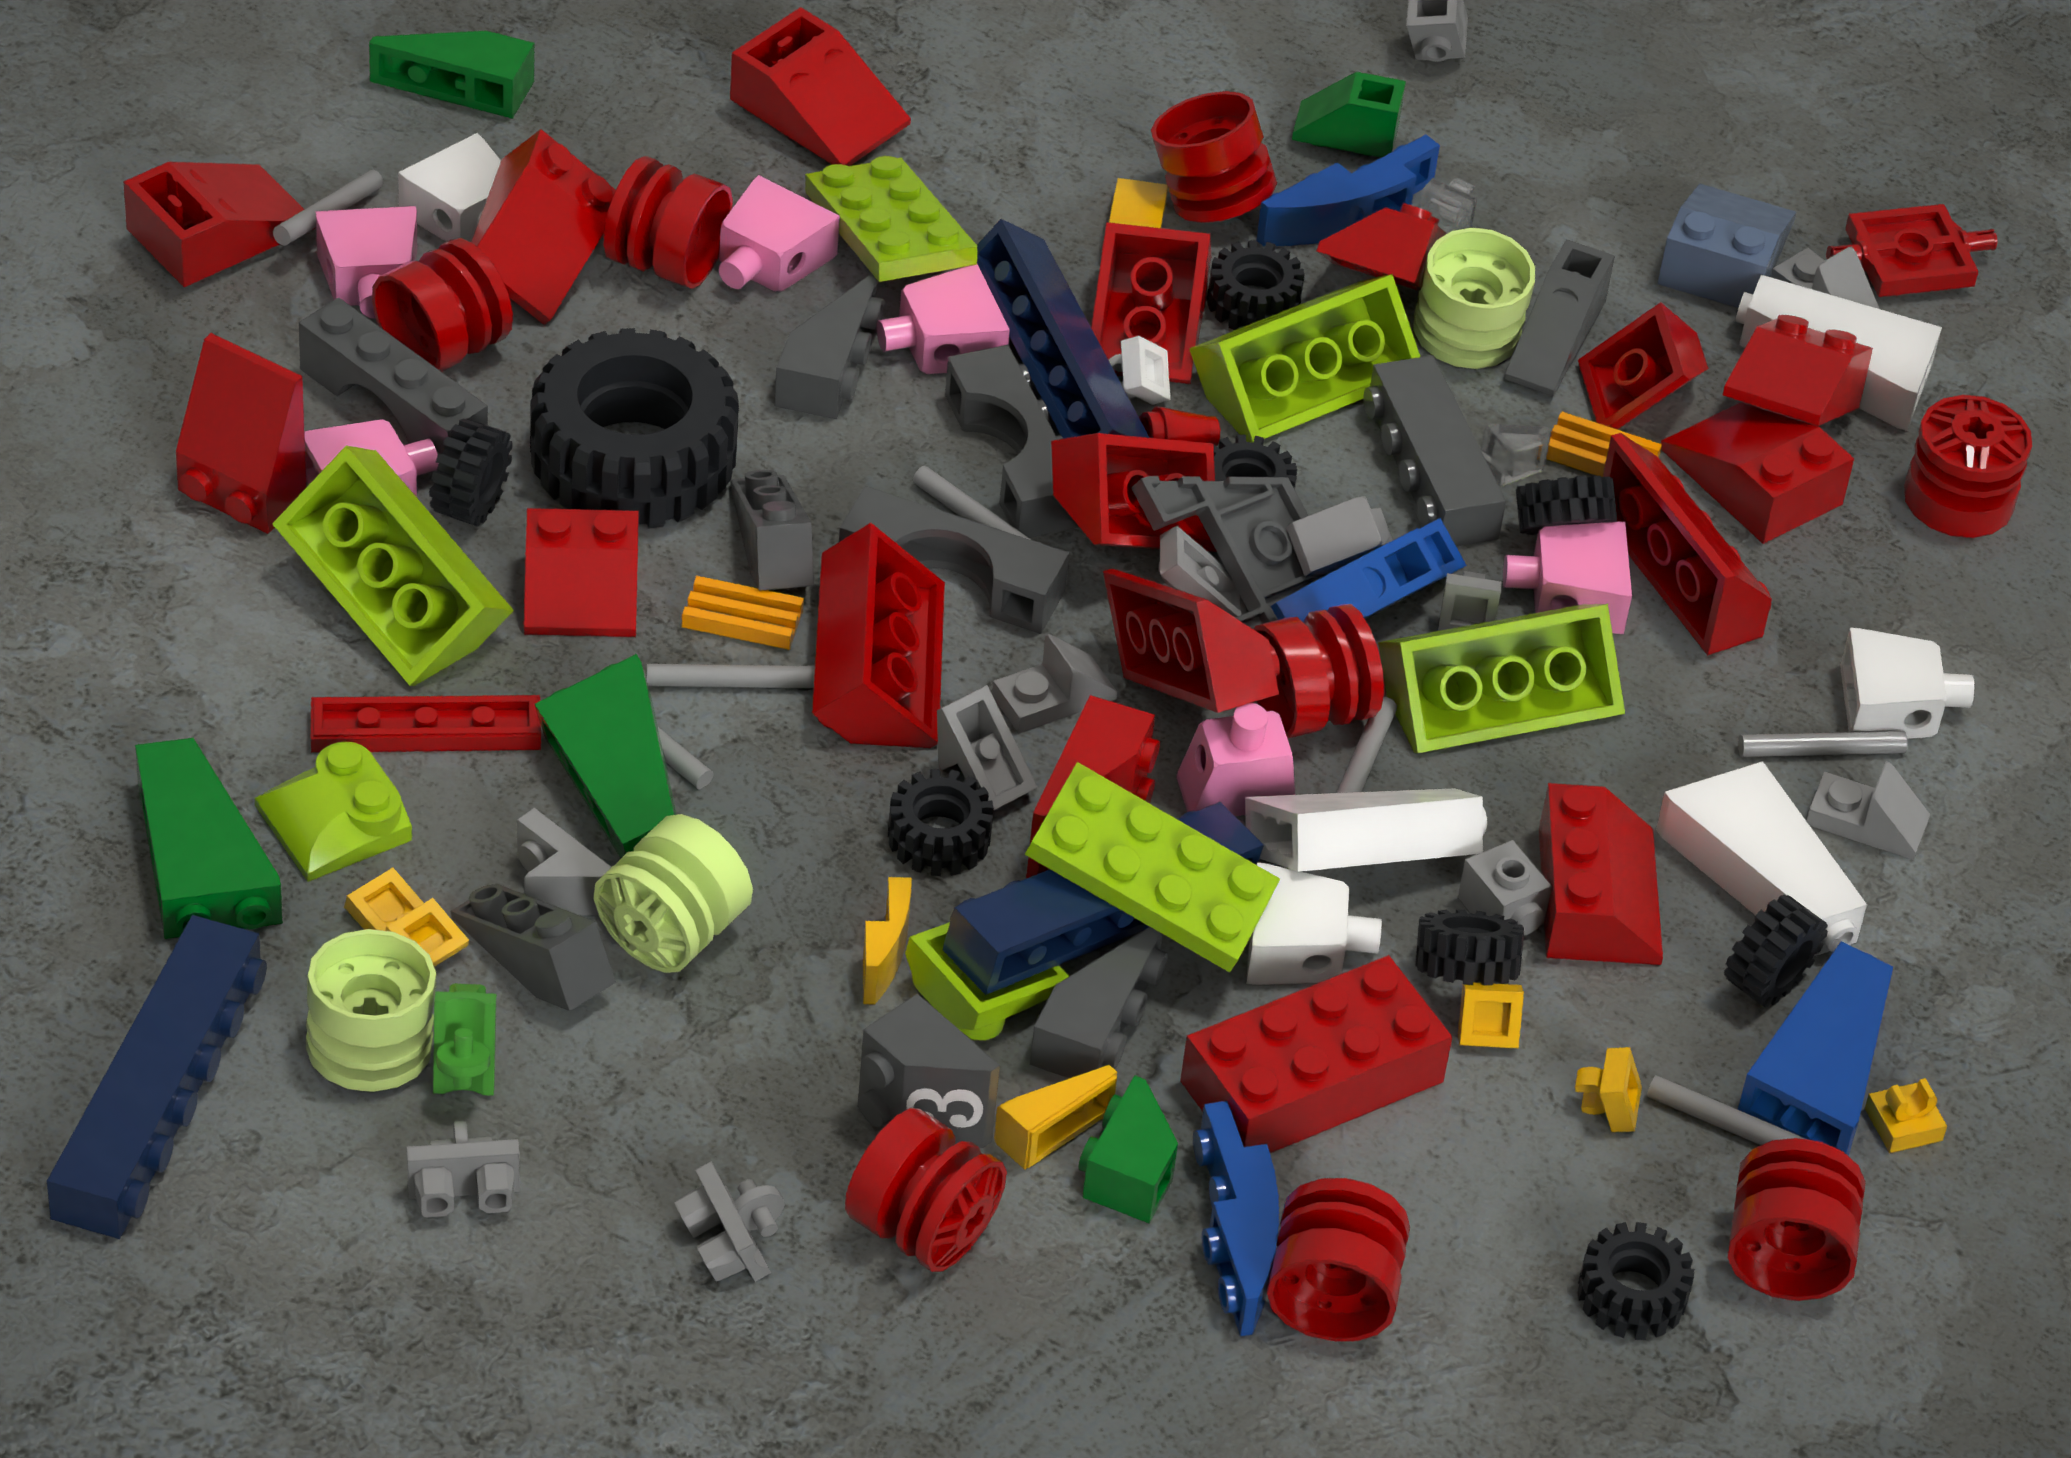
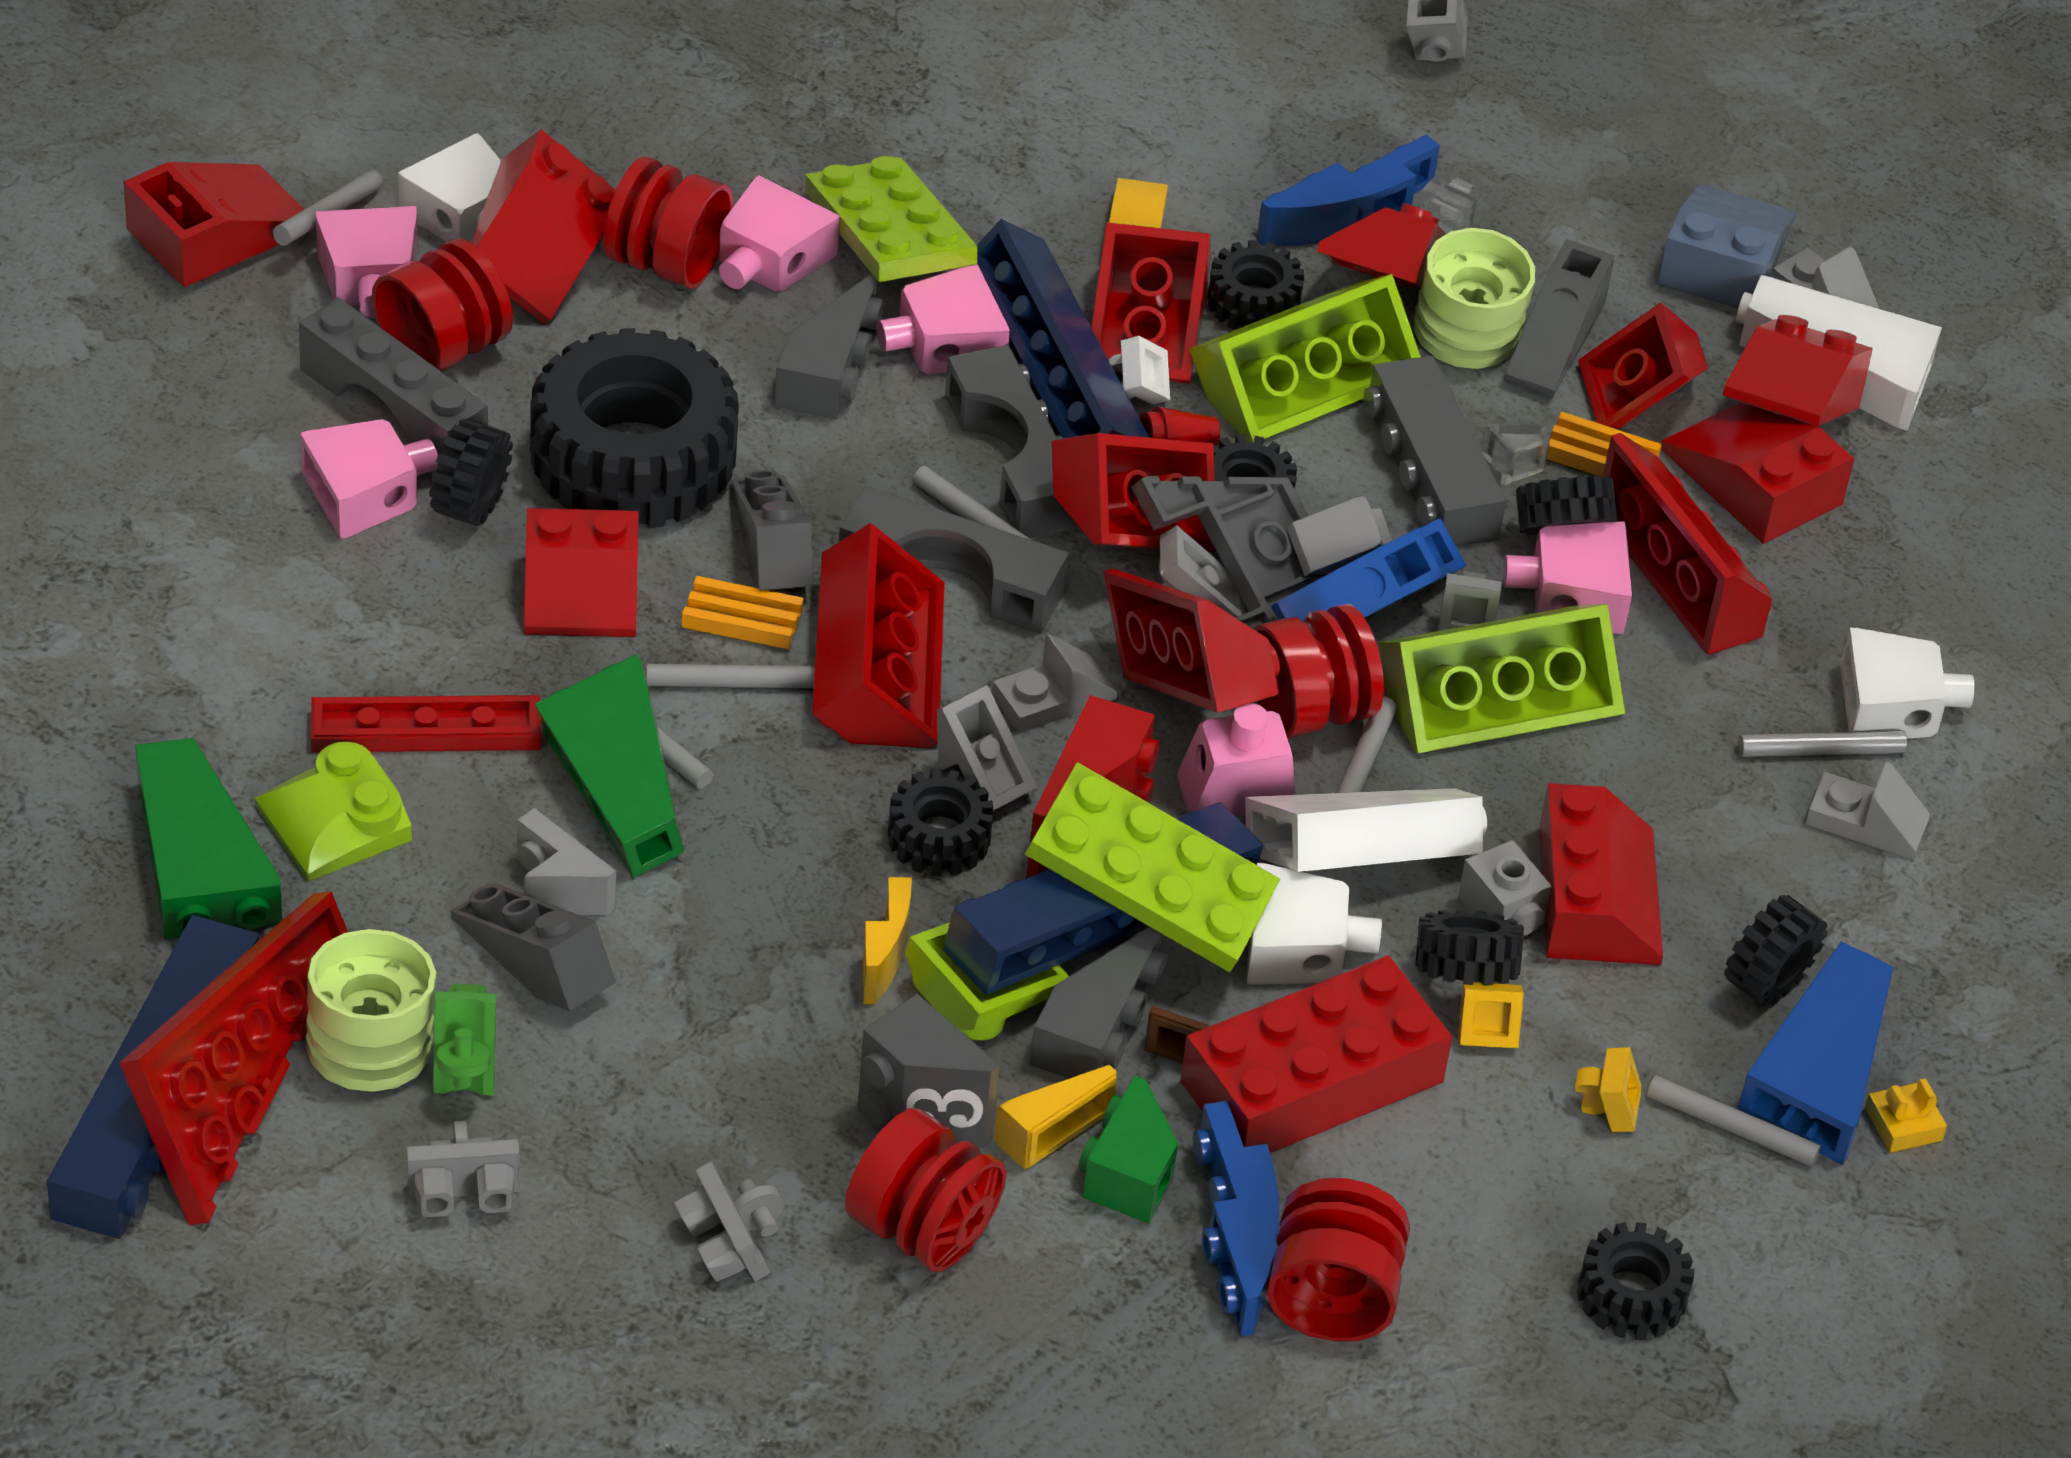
(224, 1055): none -> red wing
(242, 435): red slope -> none
(391, 565): lime slope -> none
(393, 906): yellow slope -> none
(457, 67): green slope -> none
(673, 893): yellowish green wheel -> none
(815, 89): red slope -> none
(1168, 1033): none -> reddish brown slope
(1214, 156): red wheel -> none
(1353, 115): green slope -> none
(1760, 847): white slope -> none
(1796, 1219): red wheel -> none
(1915, 249): red plate -> none
(1967, 466): red wheel -> none

